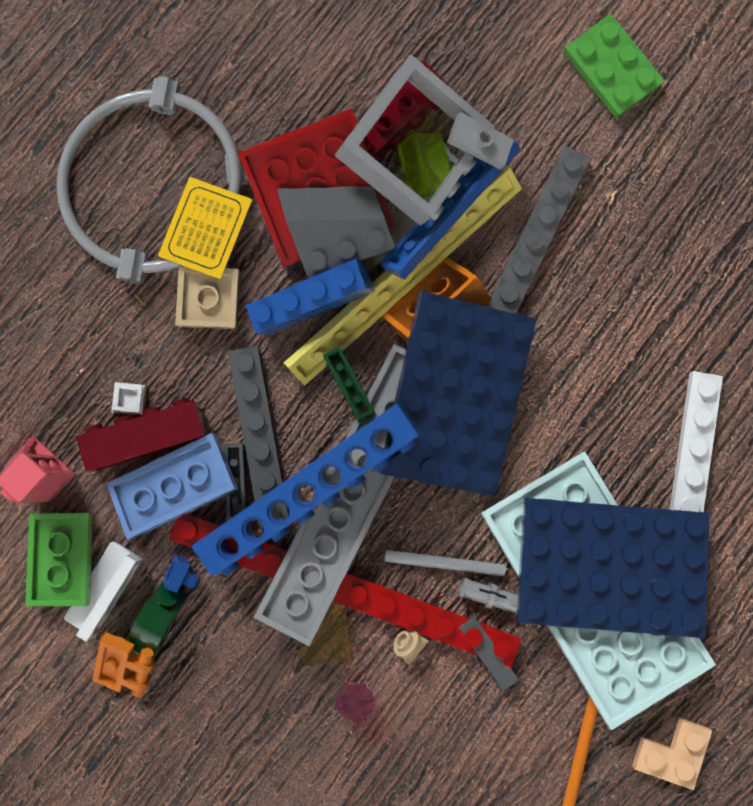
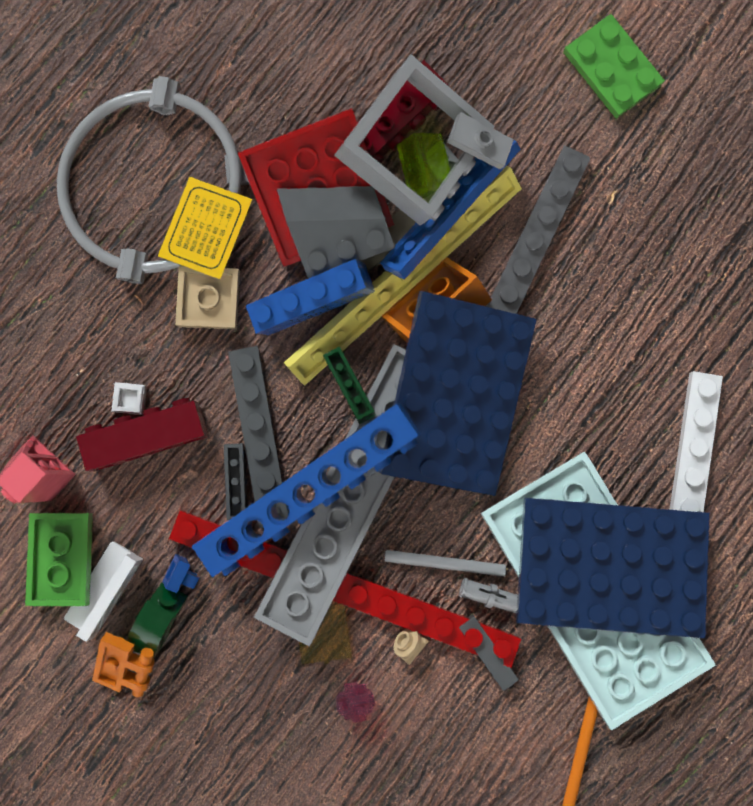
(172, 486): medium blue plate -> none
(681, 760): light nougat plate -> none

